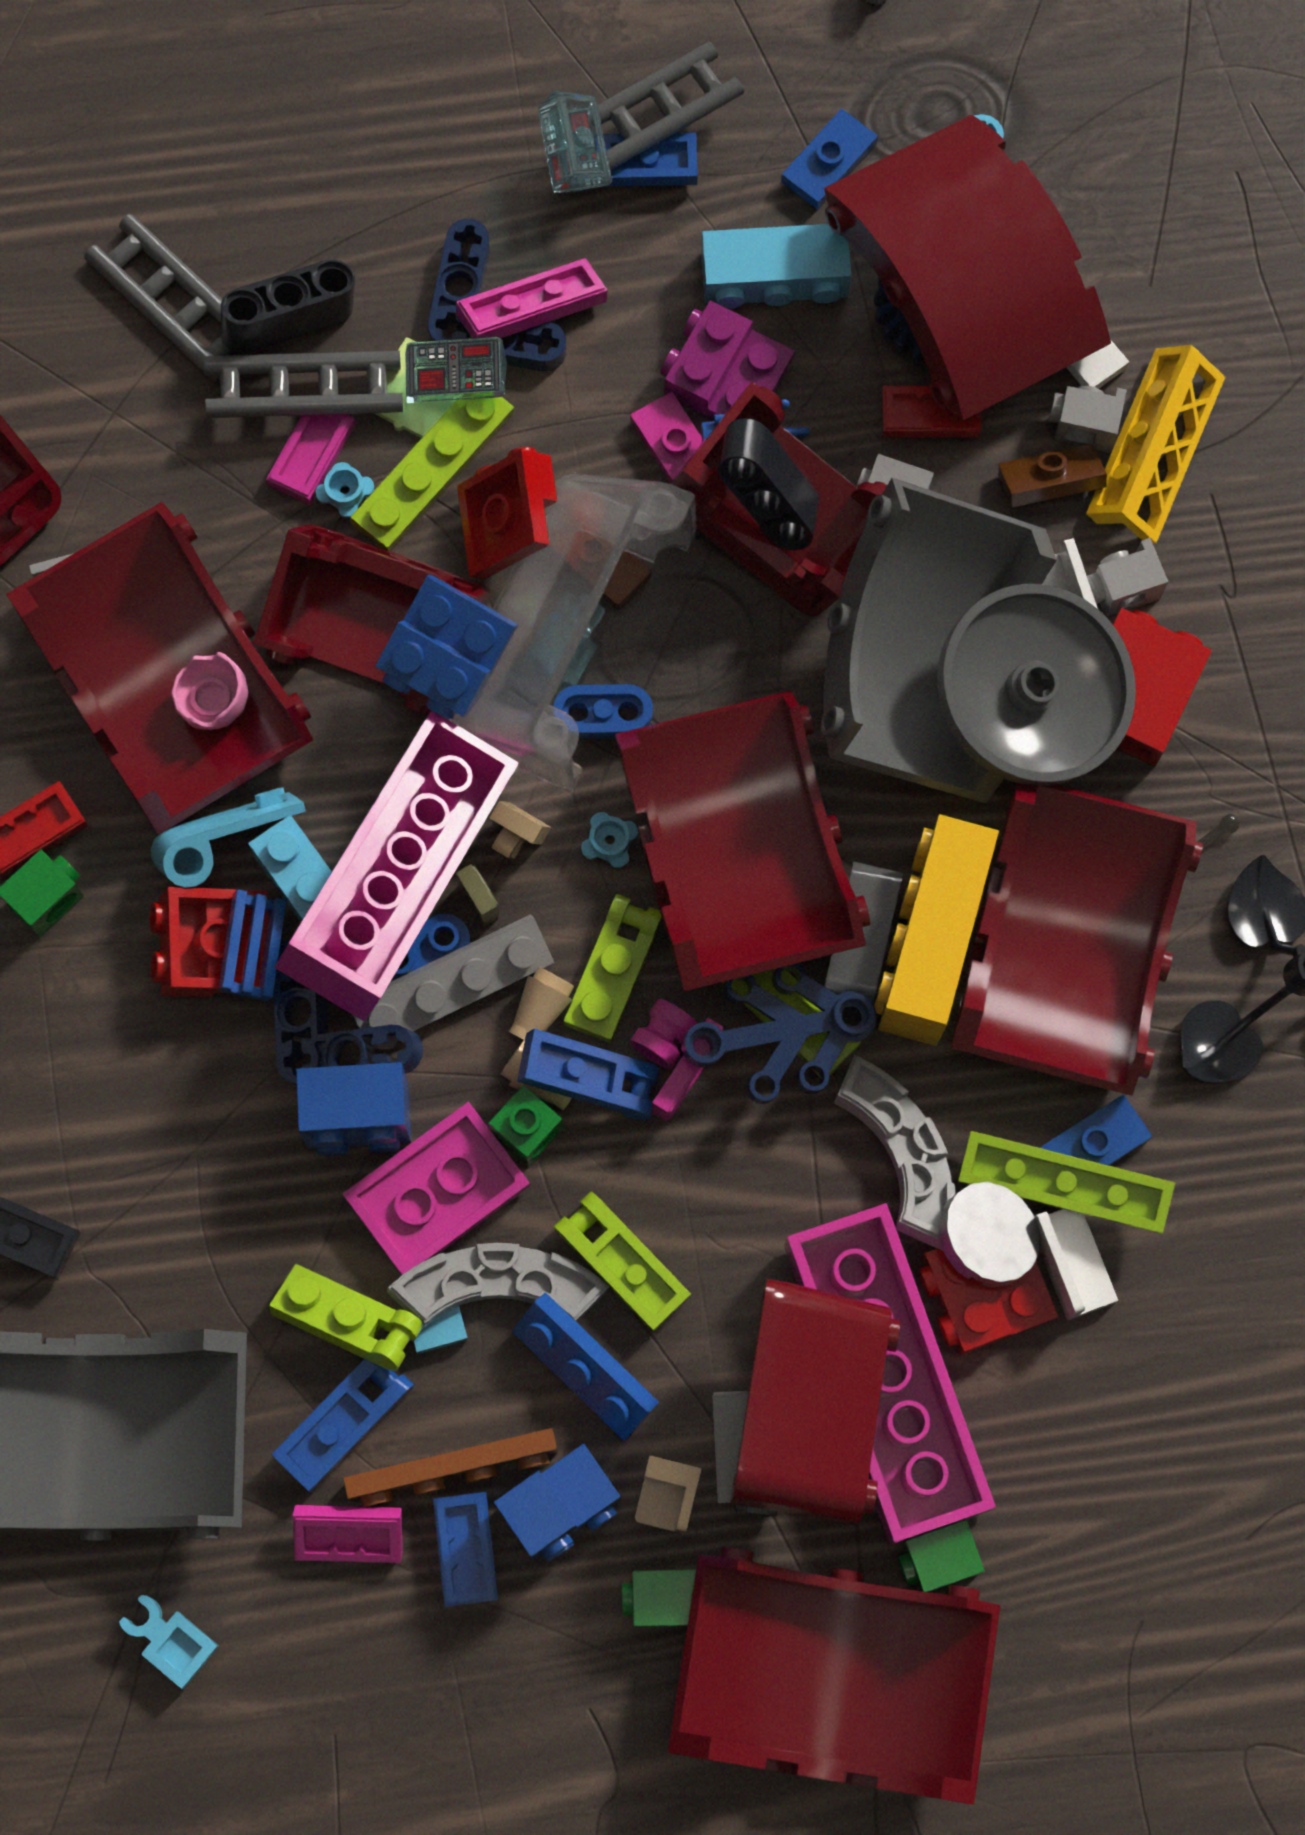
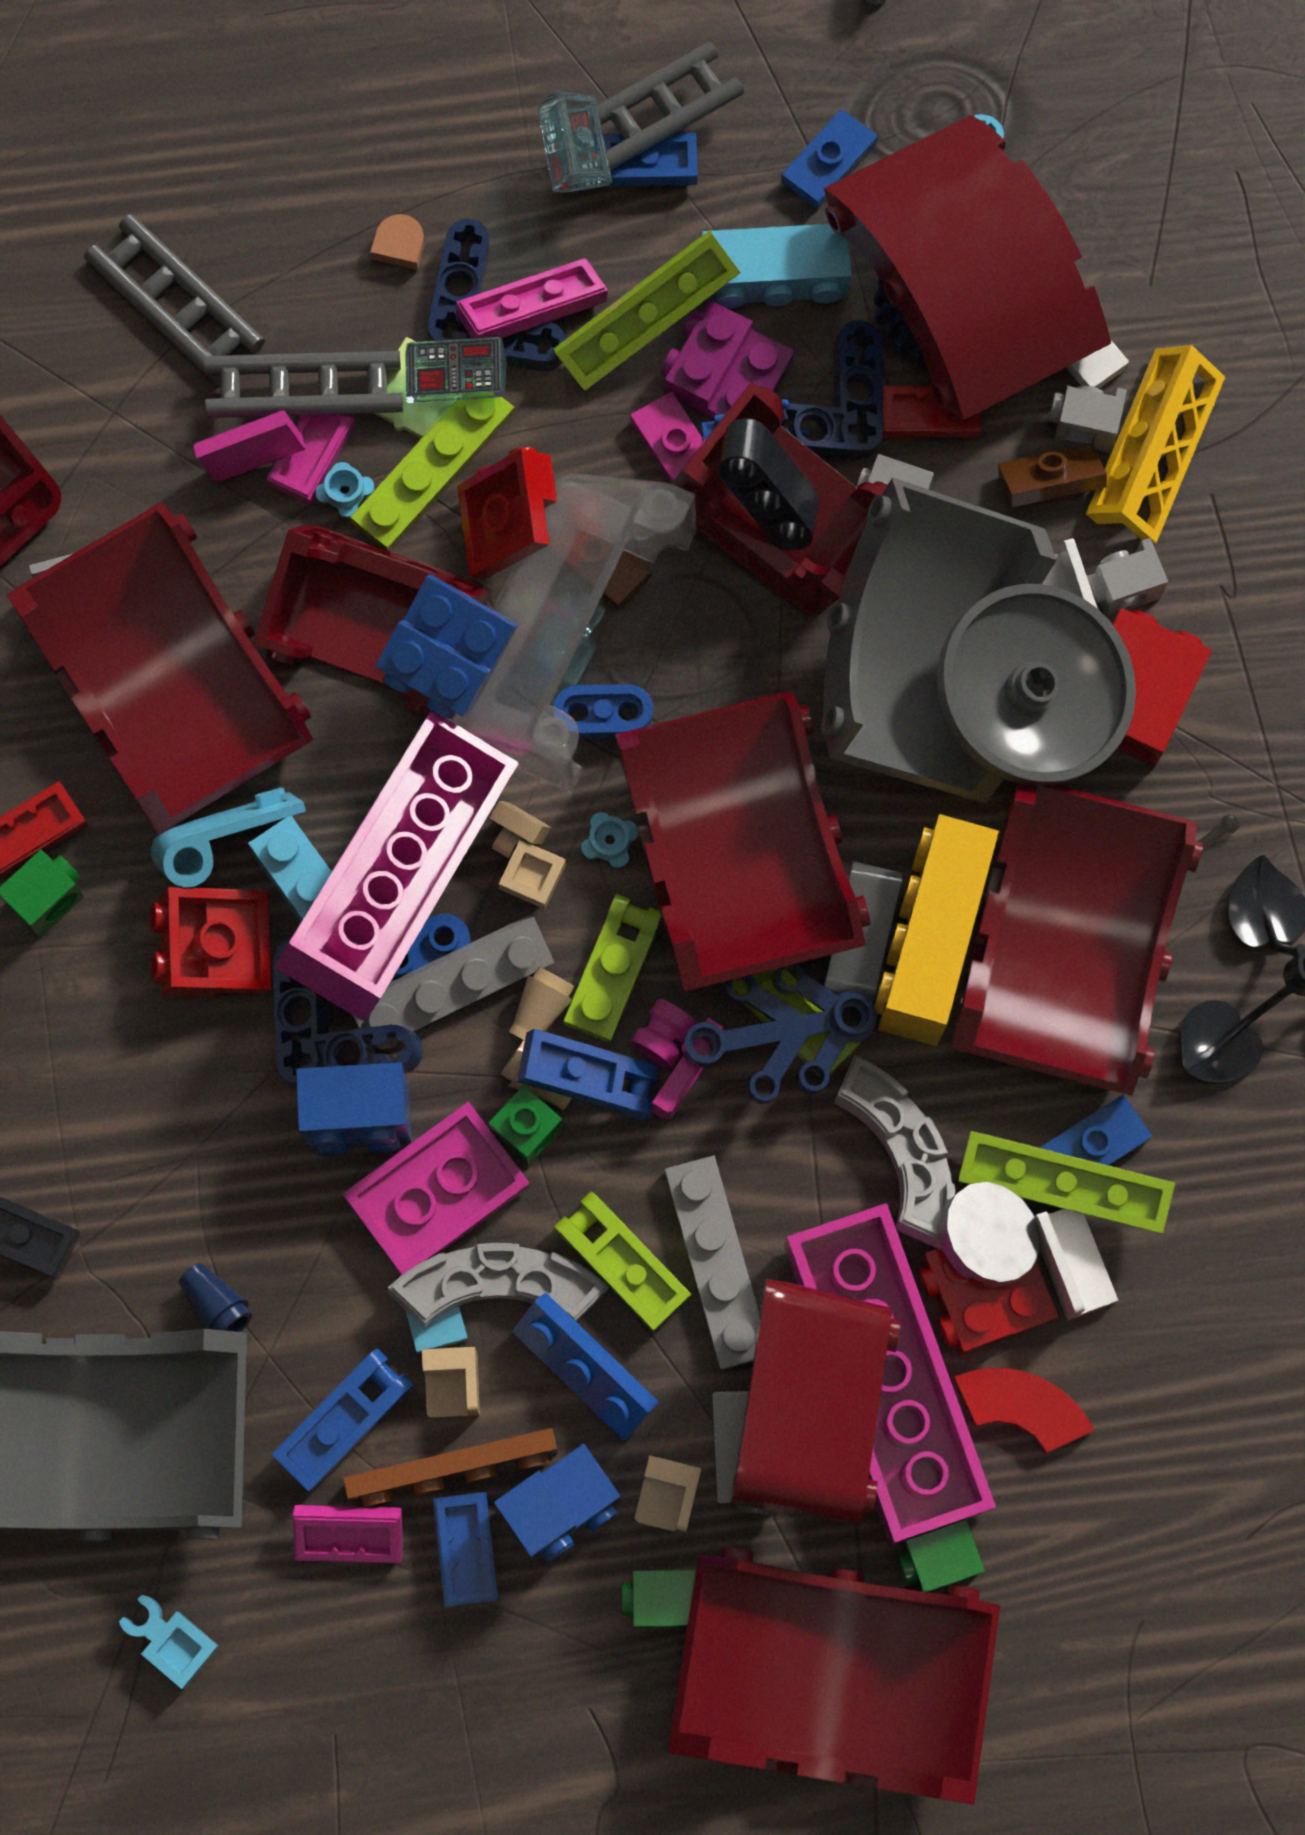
(210, 692): bright pink hair -> none
(214, 1301): none -> dark blue cone
(249, 446): none -> dark pink tile
(259, 905): blue tile -> none
(266, 303): black beam -> none
(345, 1317): lime plate -> none
(399, 242): none -> nougat tile
(451, 1382): none -> tan panel
(478, 894): olive tile -> none
(532, 874): none -> tan tile
(647, 310): none -> lime plate
(715, 1260): none -> light grey plate
(840, 420): none -> dark blue beam
(1023, 1402): none -> red tile

